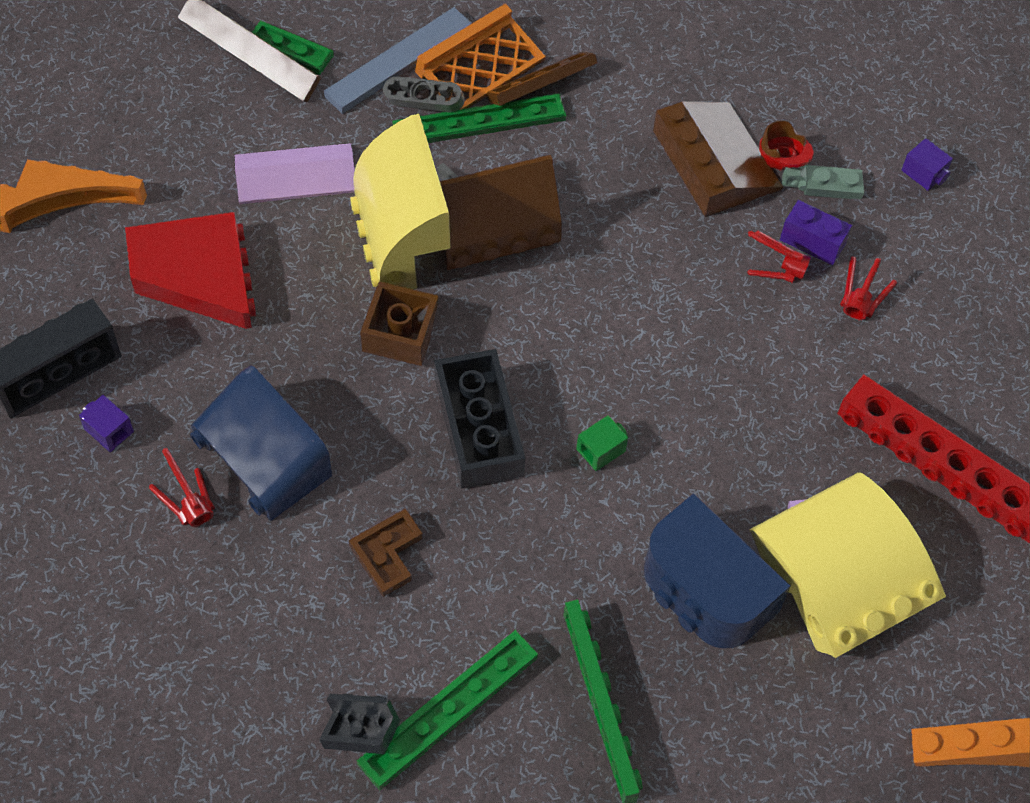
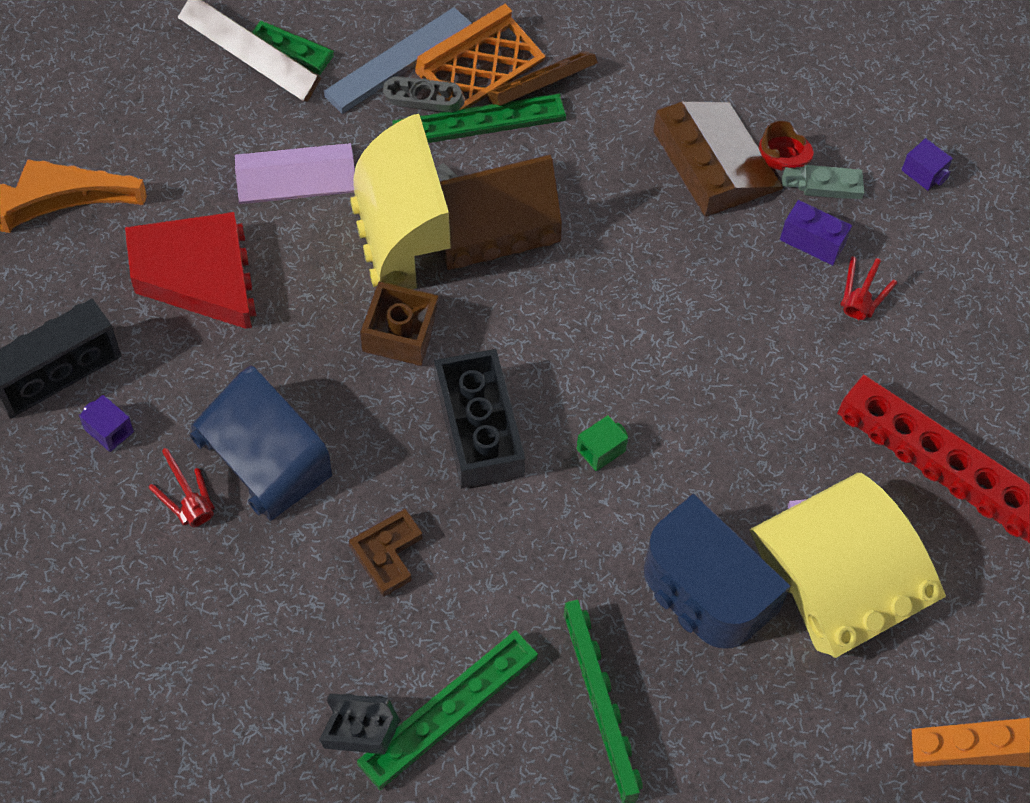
(794, 262): red plant -> none

